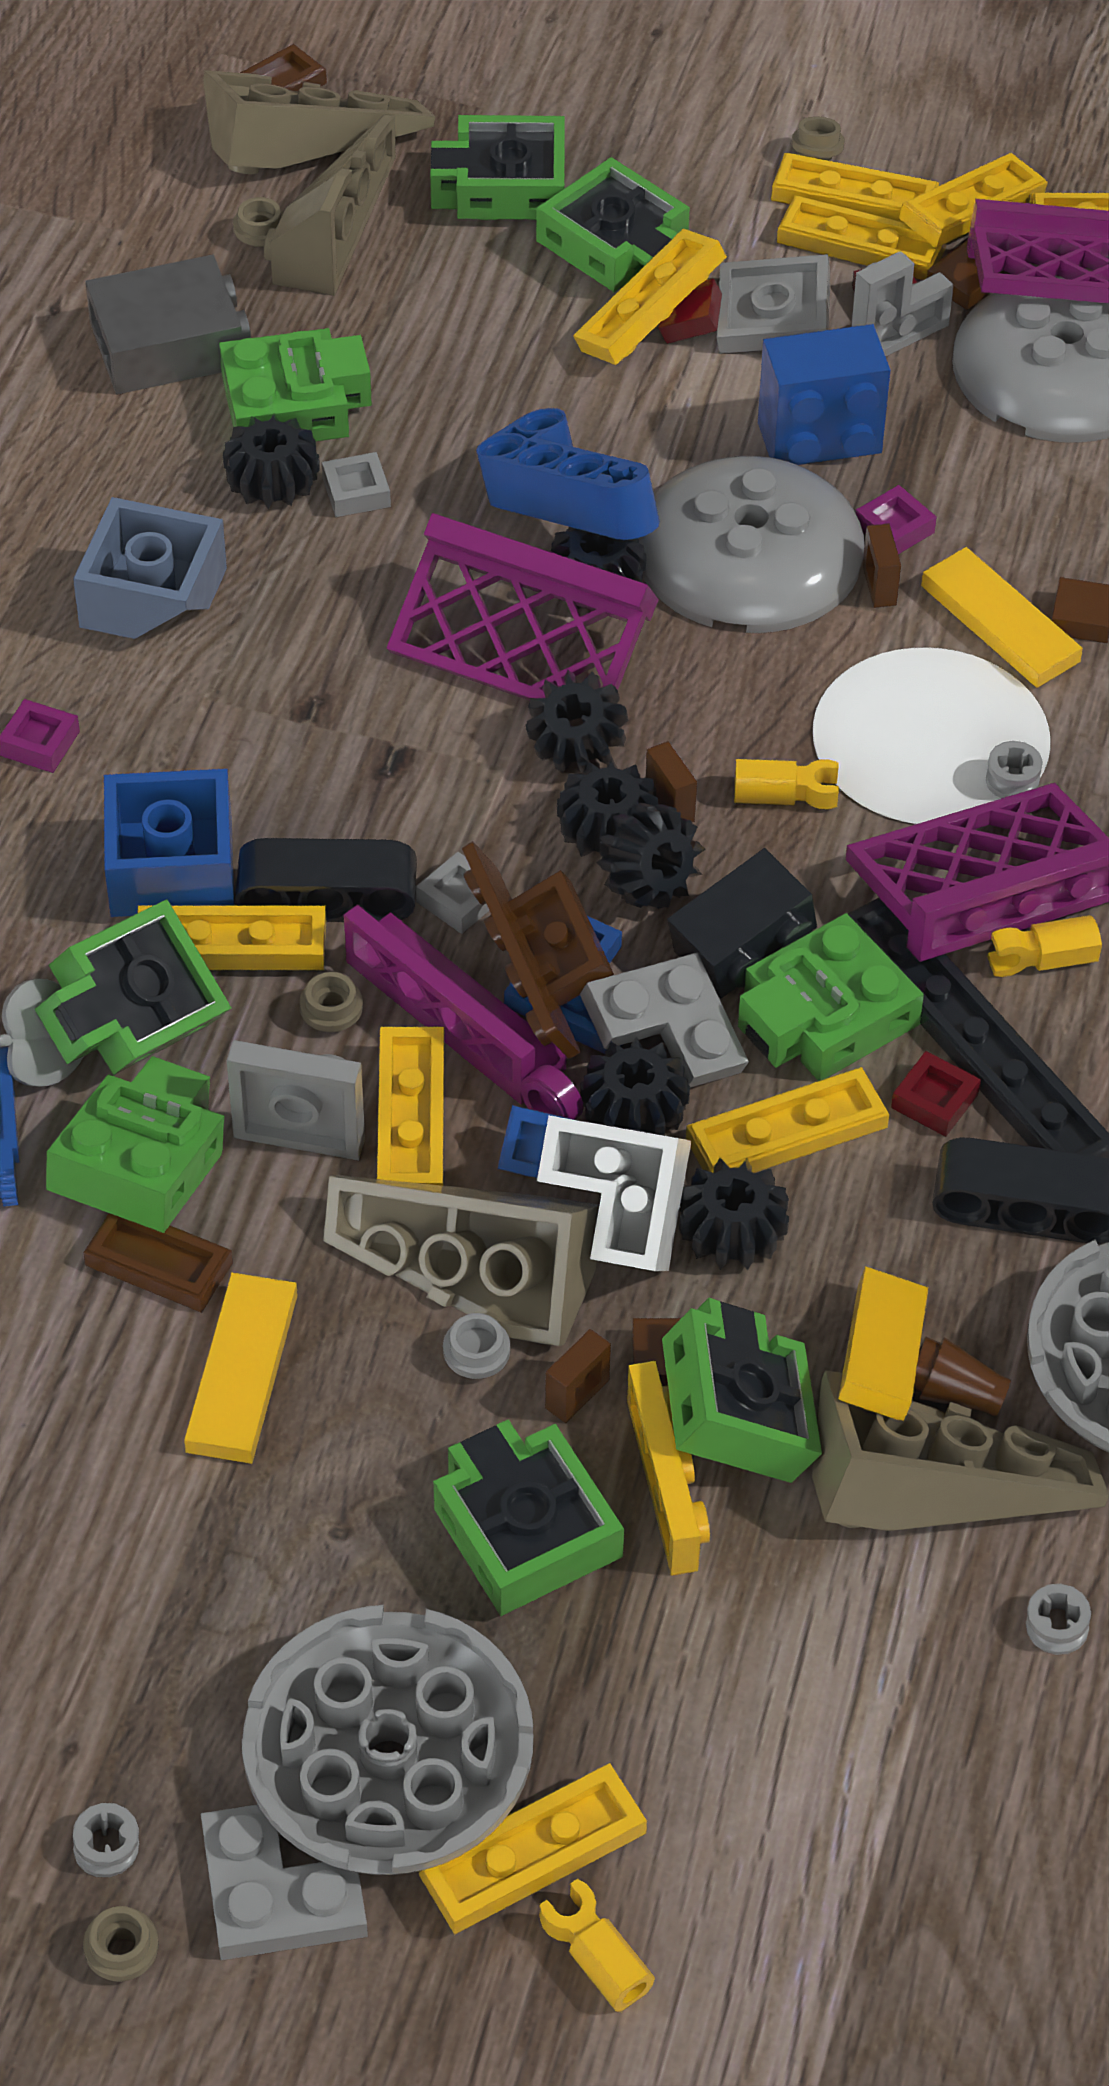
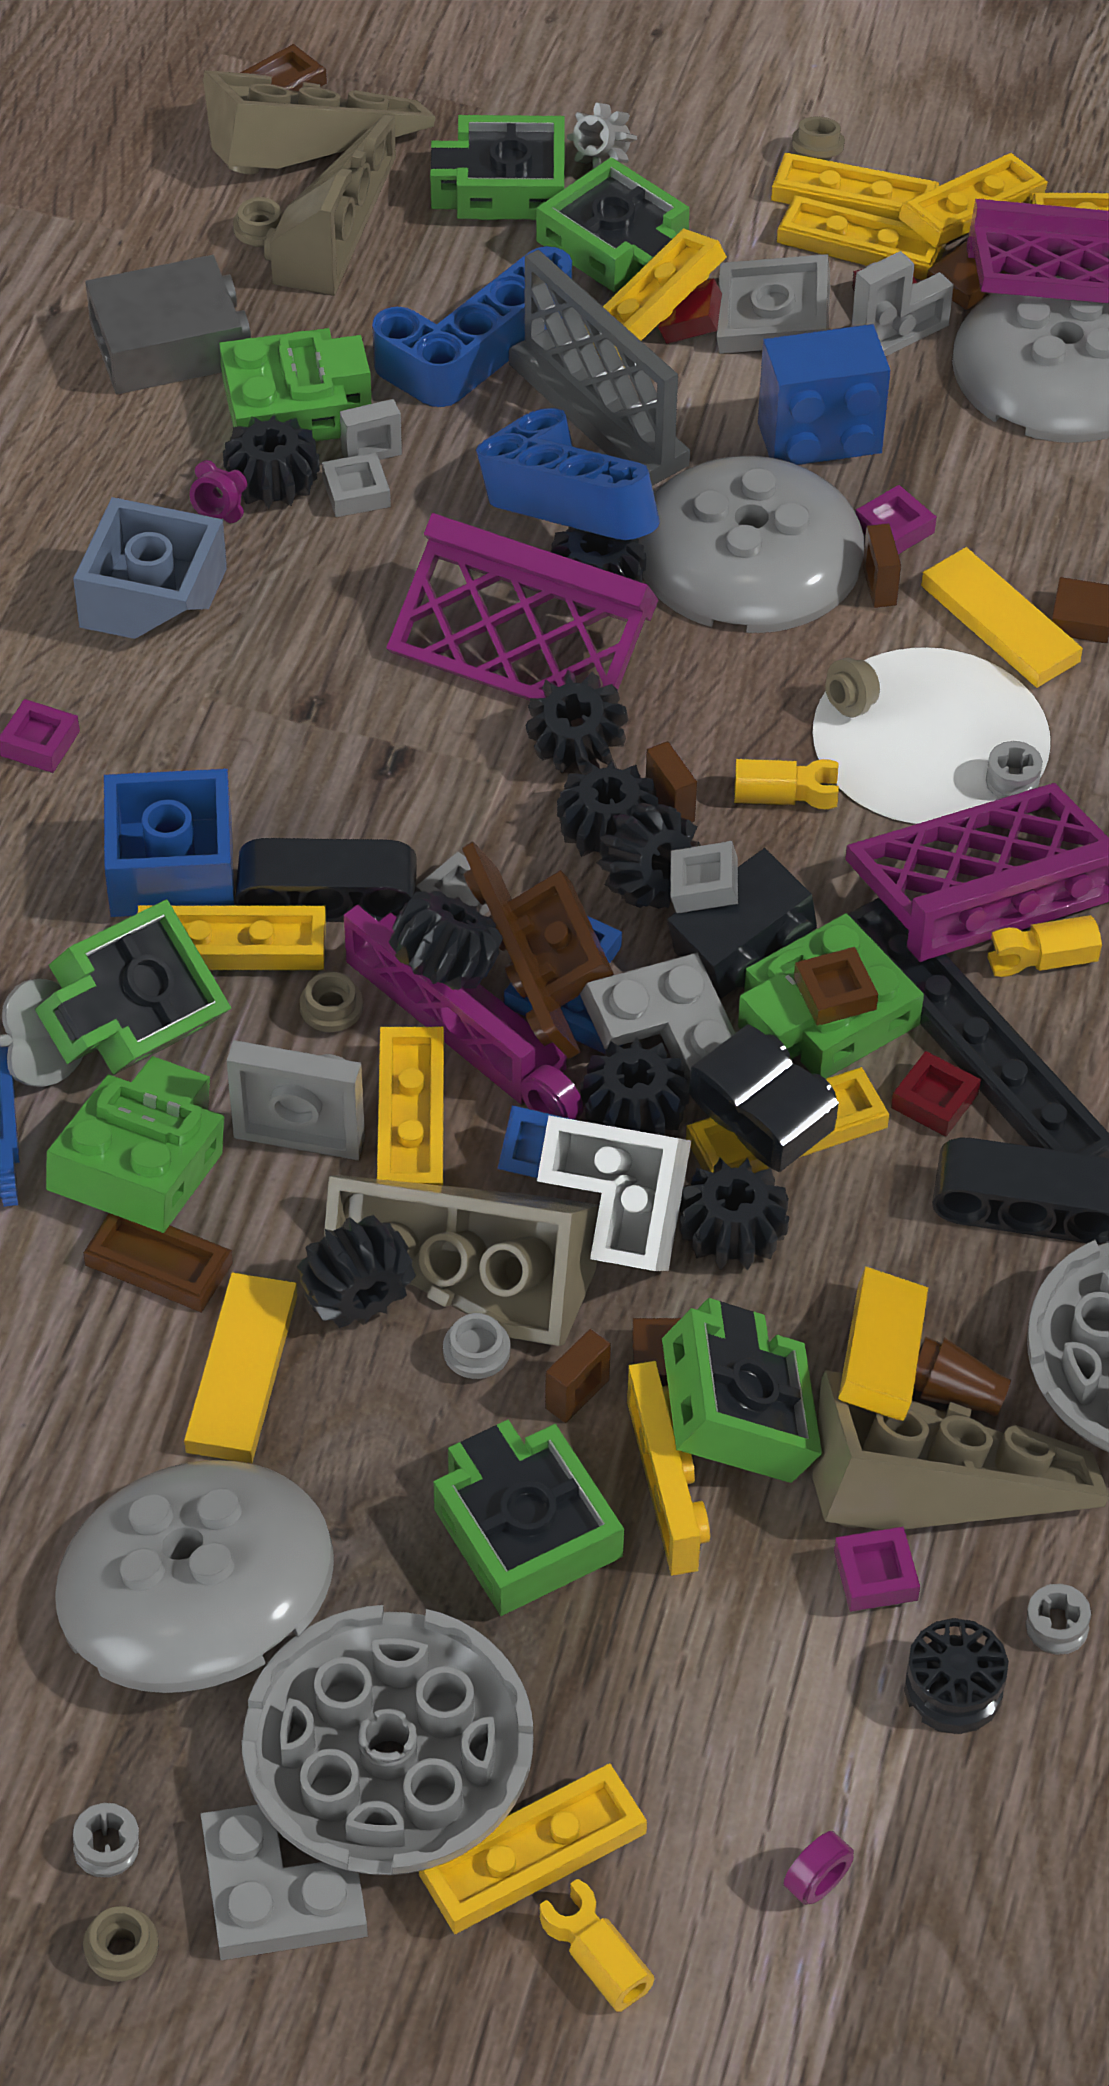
(193, 1575): none -> light grey brick
(209, 501): none -> magenta plate
(356, 1271): none -> black gear
(371, 430): none -> light grey tile
(445, 940): none -> black gear
(462, 350): none -> blue beam
(575, 380): none -> dark grey fence
(589, 136): none -> light grey gear
(704, 877): none -> light grey tile
(764, 1097): none -> black brick
(819, 1868): none -> magenta tile
(835, 986): none -> reddish brown tile
(852, 686): none -> dark tan plate
(876, 1569): none -> magenta plate
(955, 1678): none -> black wheel

